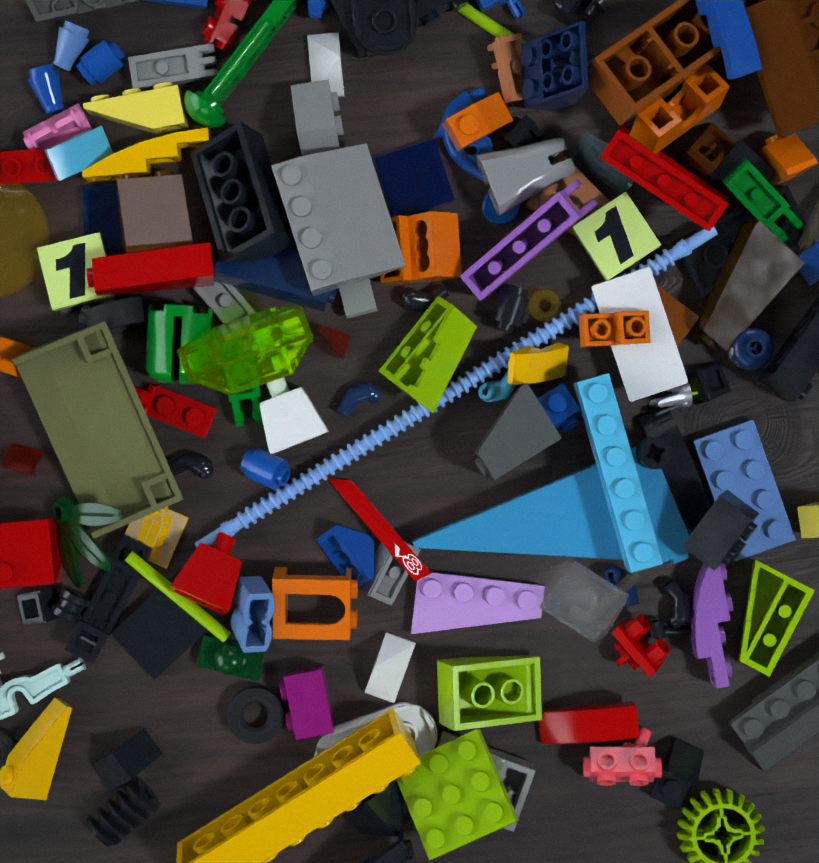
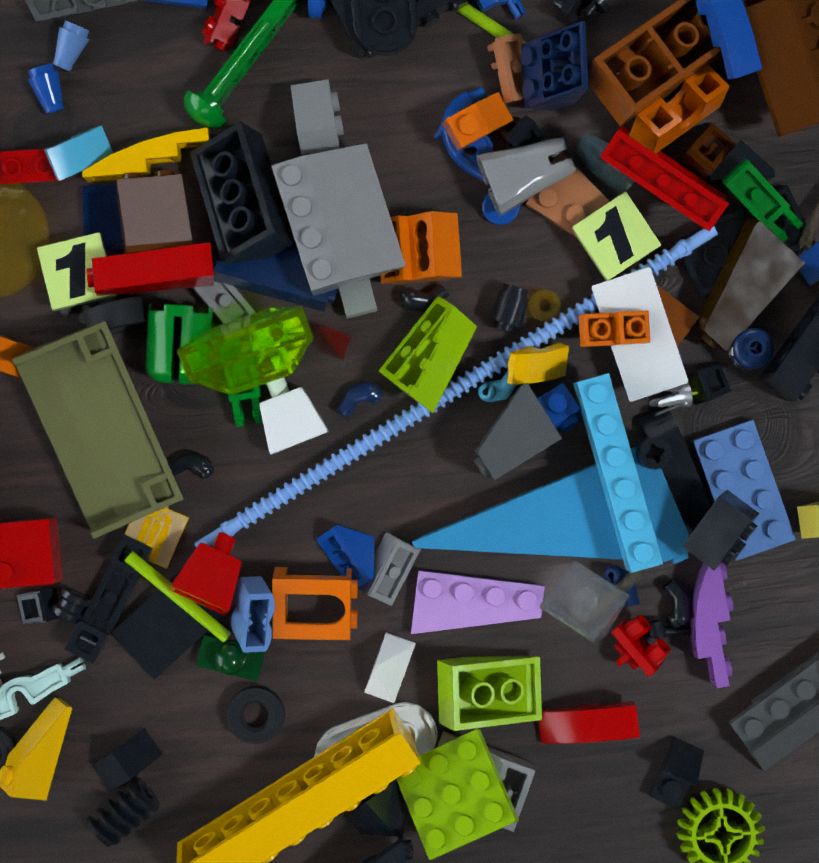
(23, 459): clear red slope -> none
(57, 128): bright pink hinge -> none
(69, 517): dark green plant -> none
(101, 62): blue brick -> none
(152, 110): light yellow slope -> none
(172, 66): light grey hinge -> none
(177, 409): red hinge -> none
(265, 468): blue brick -> none
(308, 702): magenta brick -> none
(326, 60): white slope -> none
(381, 528): red sticker -> none
(414, 178): clear blue tile -> none
(525, 242): medium lavender hinge -> none
(627, 763): coral brick -> none
(770, 616): lime wedge -> none
(787, 157): orange slope -> none

